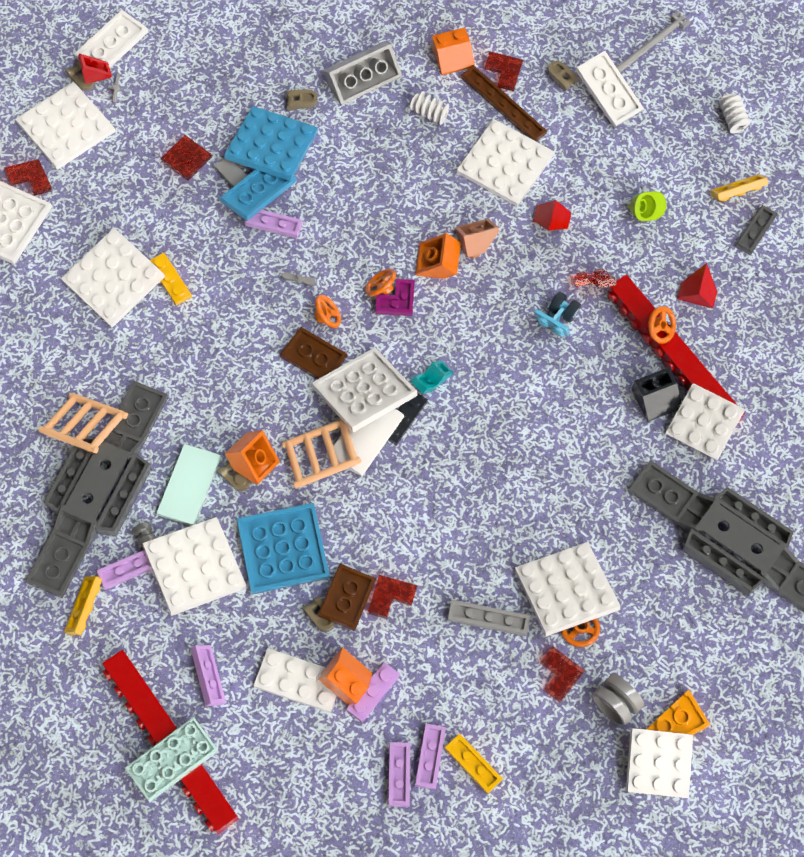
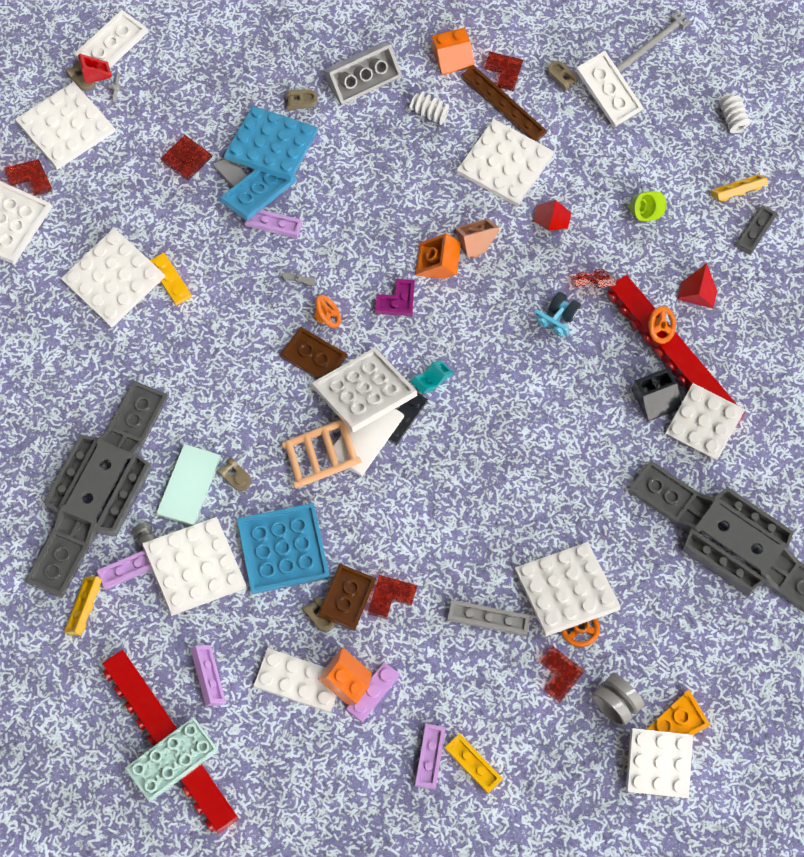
(87, 405): light nougat bar -> none
(252, 456): orange slope -> none
(383, 285): orange piece -> none
(399, 774): lavender plate -> none

